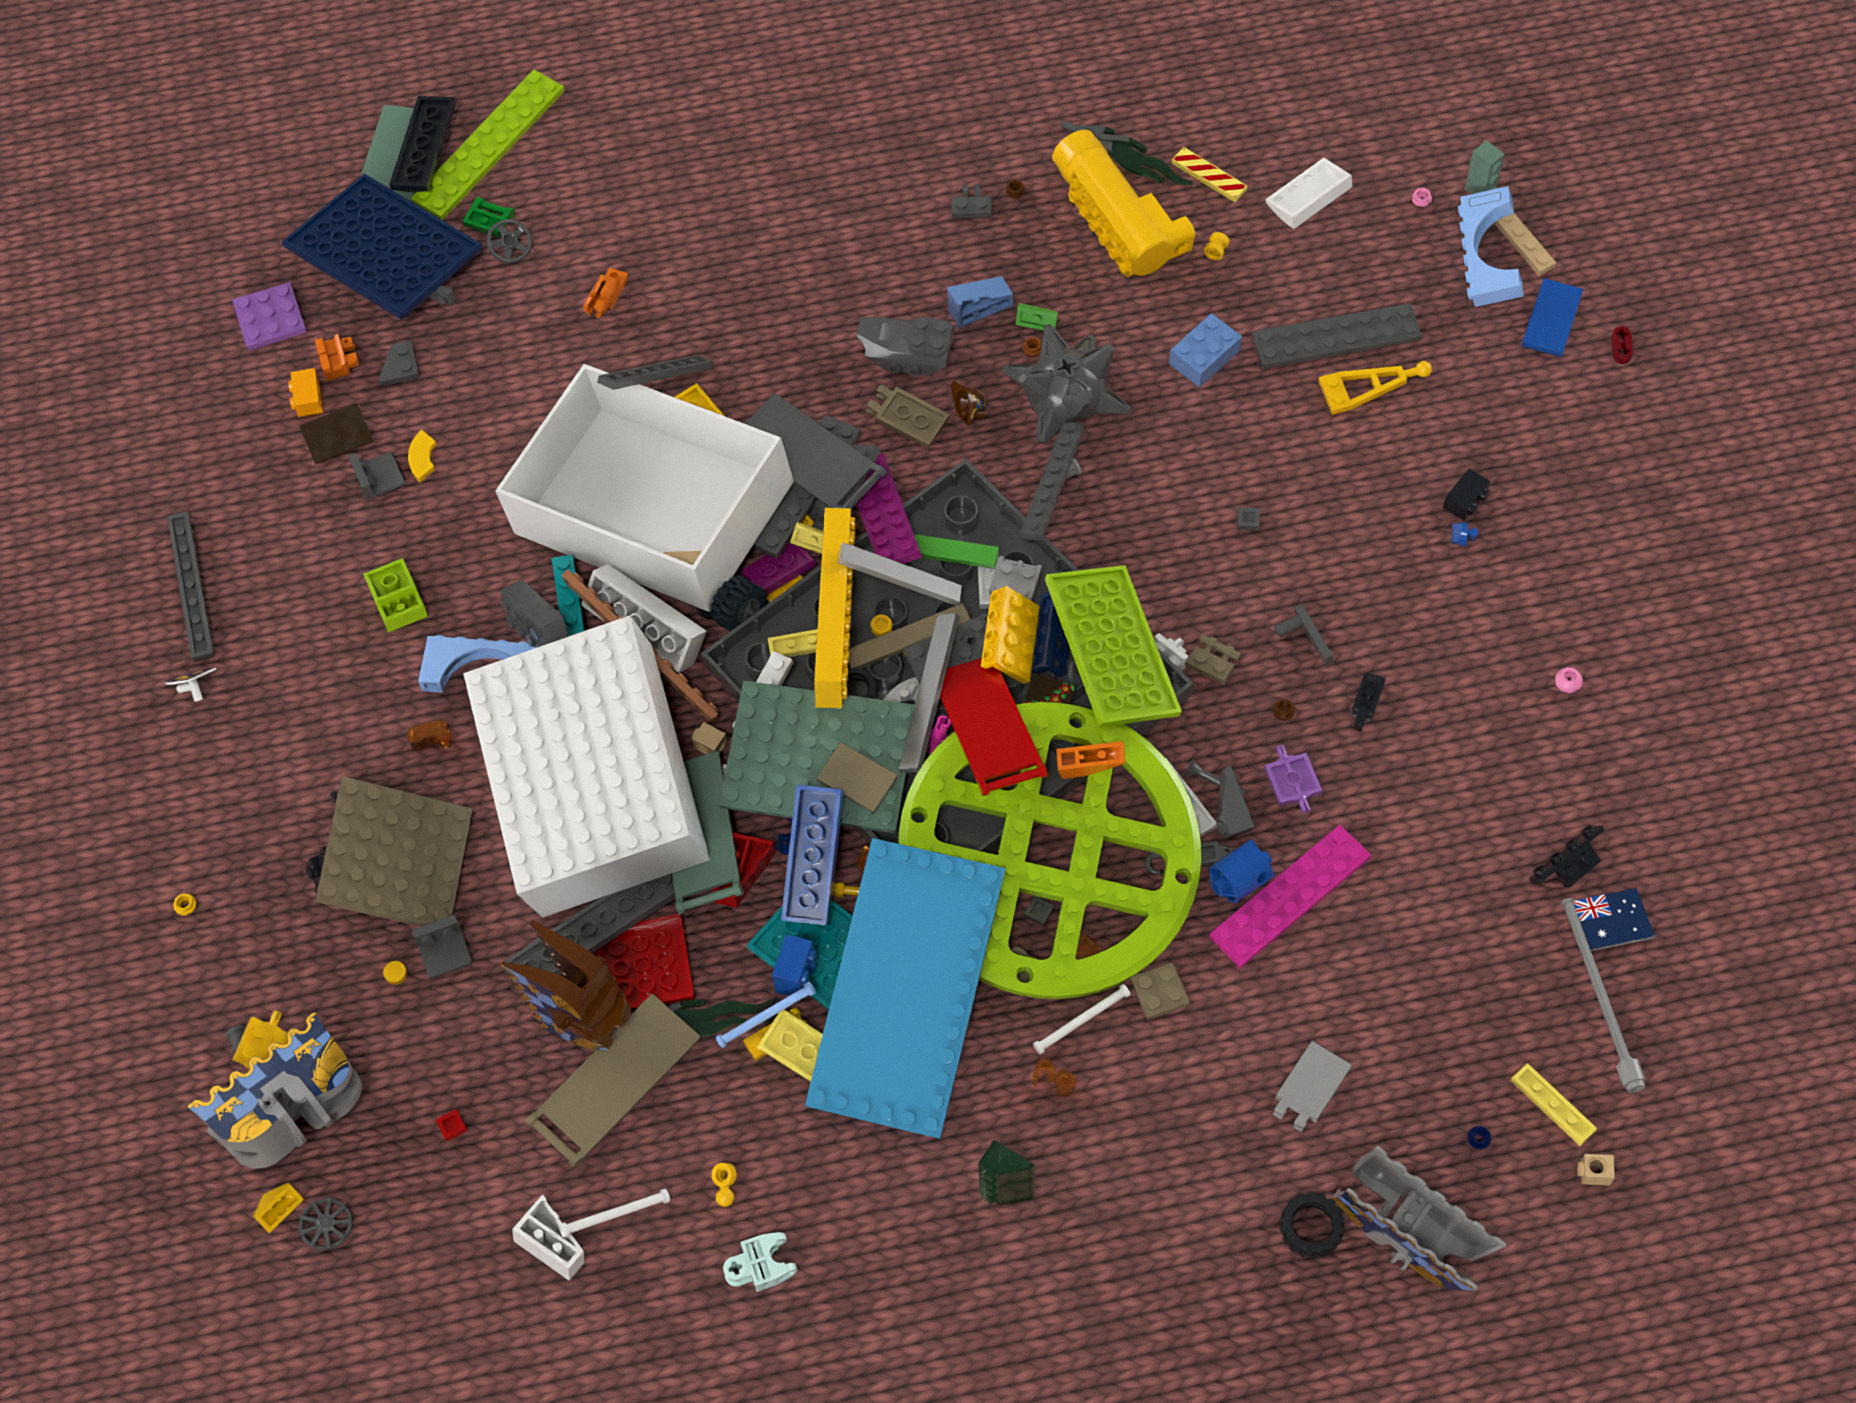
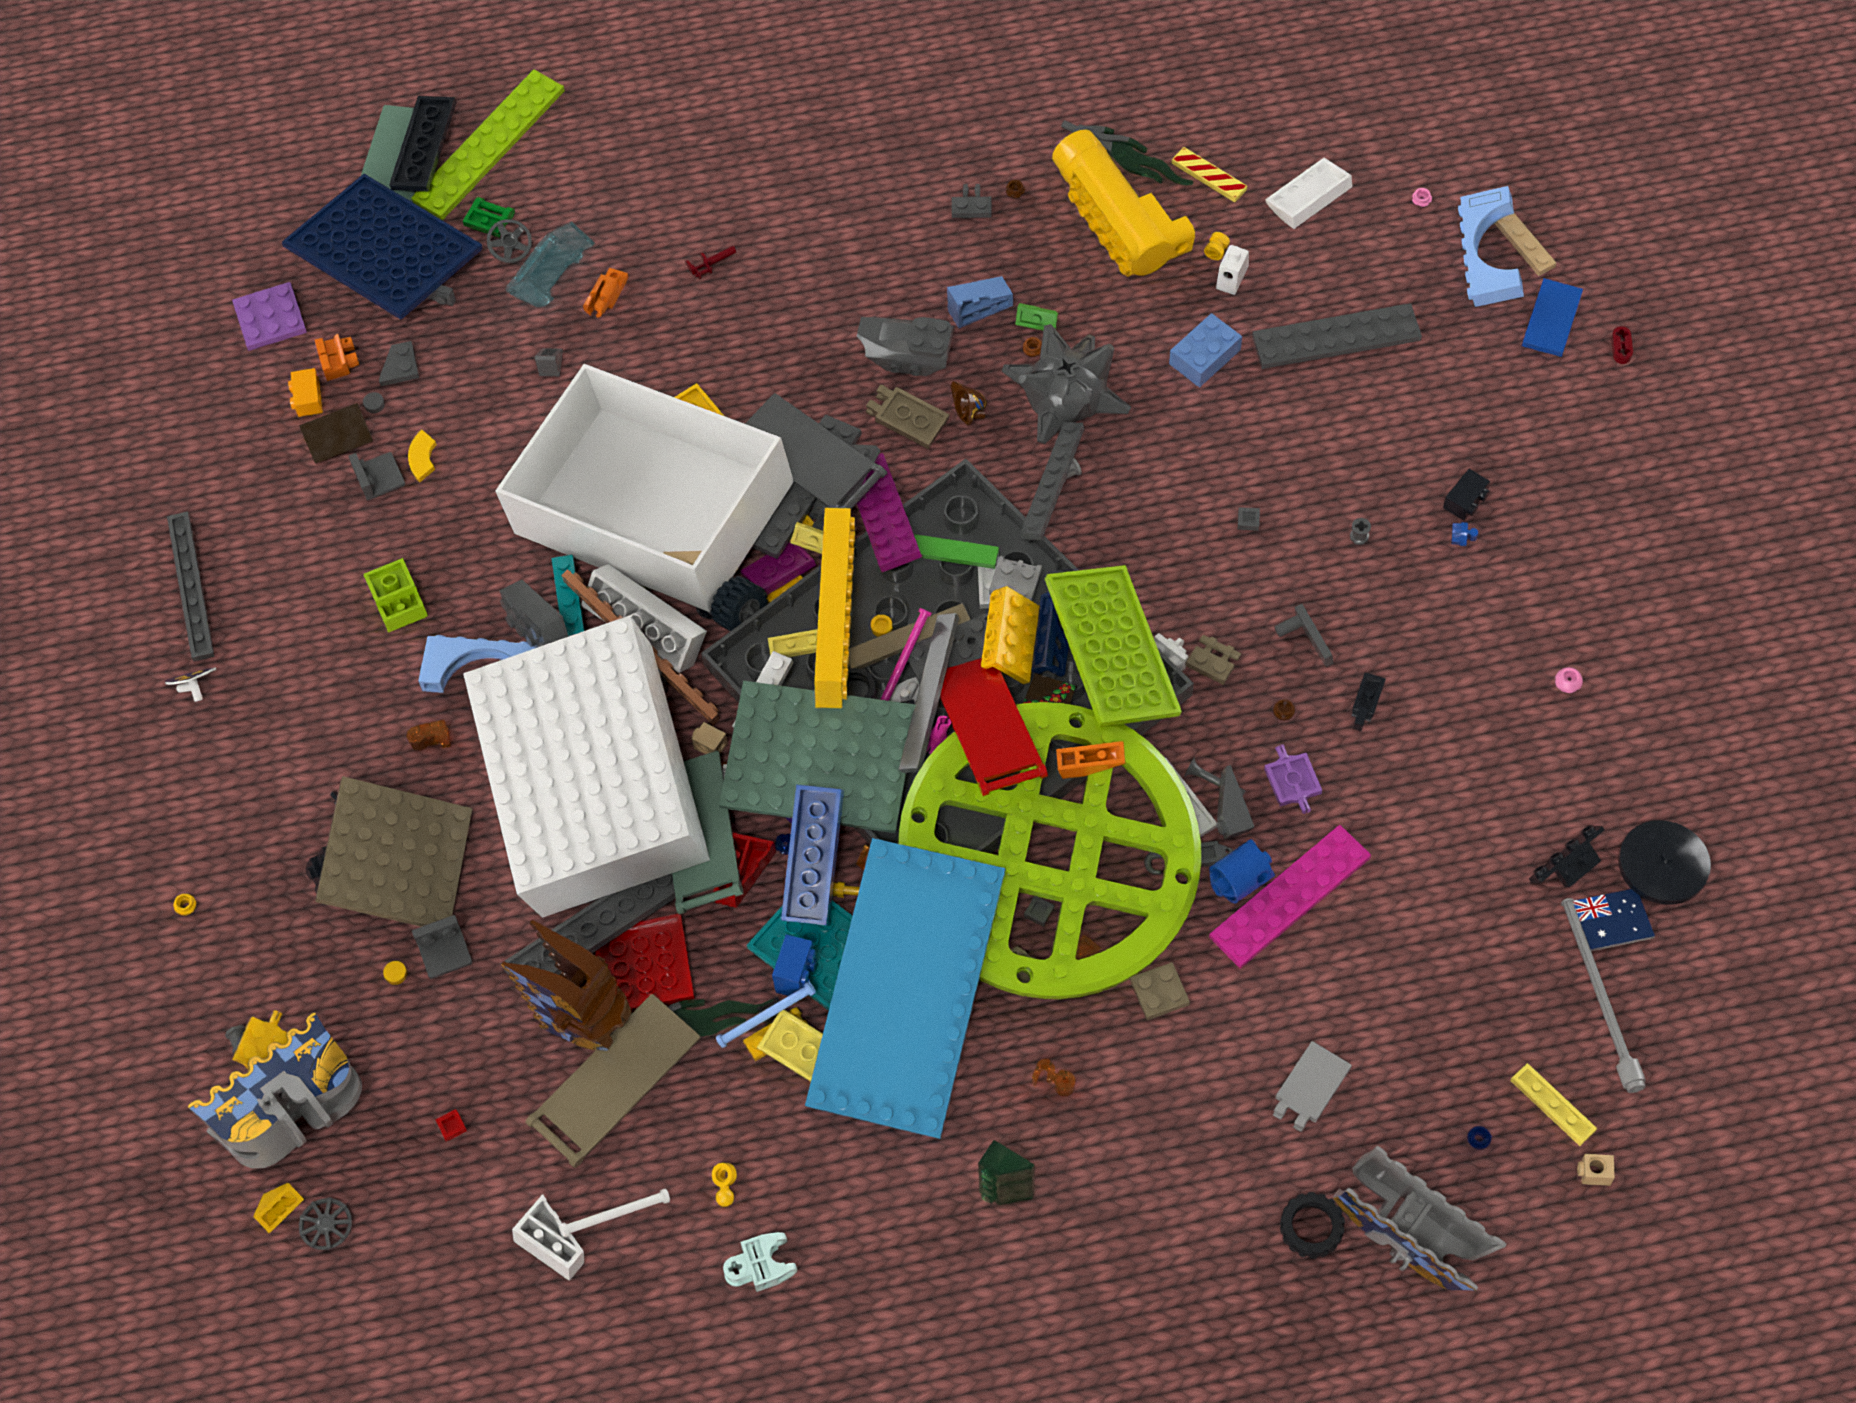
(373, 402): none -> dark grey tile
(547, 264): none -> clear light blue windscreen
(549, 361): none -> dark grey slope
(655, 372): dark grey tile -> none
(707, 262): none -> dark red piece
(858, 776): dark tan tile -> none
(899, 574): light grey tile -> none
(924, 614): none -> dark pink bar
(1081, 1019): white bar -> none
(1234, 262): none -> white torso
(1337, 396): yellow plate -> none
(1360, 531): none -> dark grey bush
(1484, 168): sand green brick -> none
(1664, 862): none -> black dish

